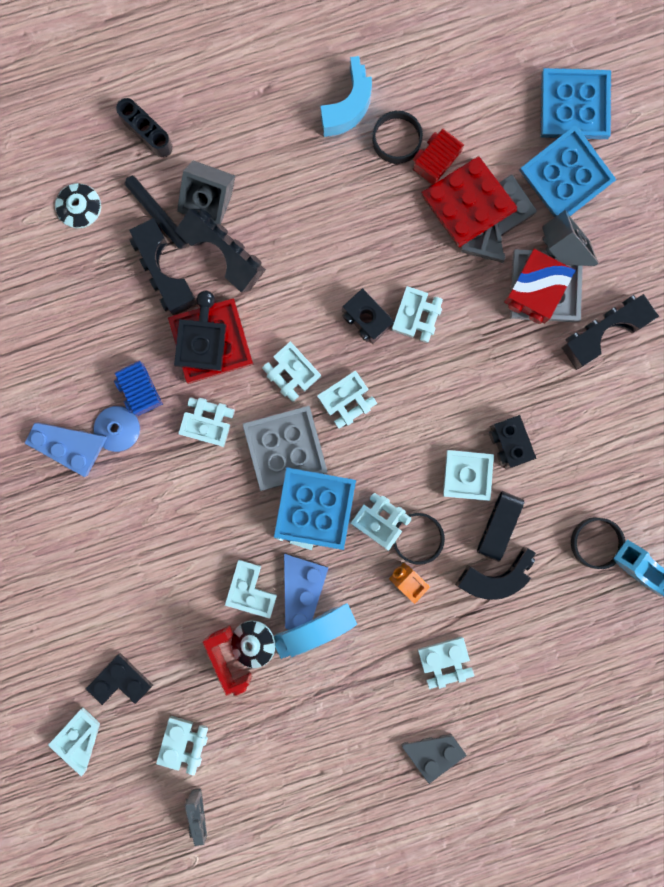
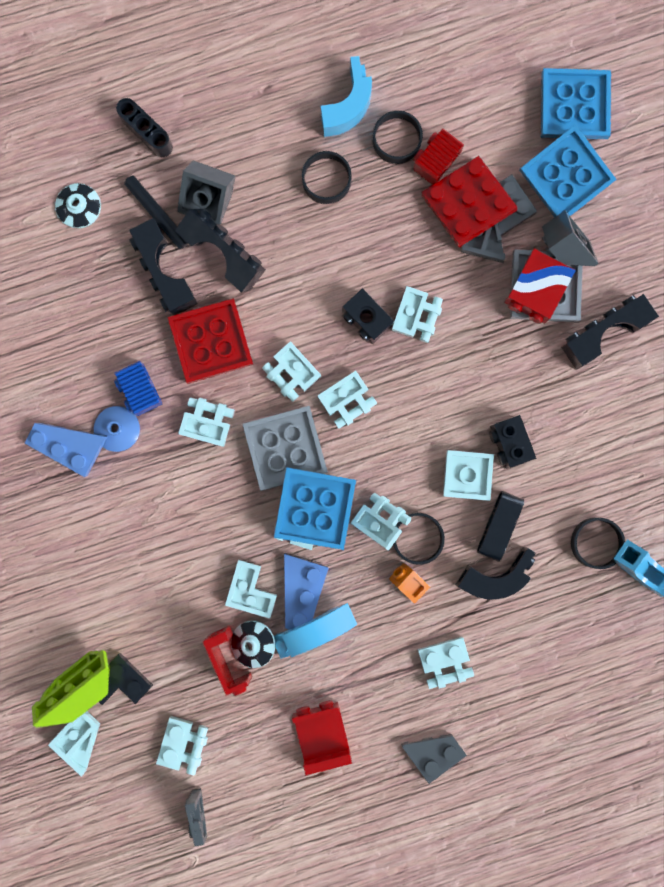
(73, 691): none -> lime wedge
(201, 342): black plate -> none
(322, 737): none -> red panel
(326, 155): none -> black tyre

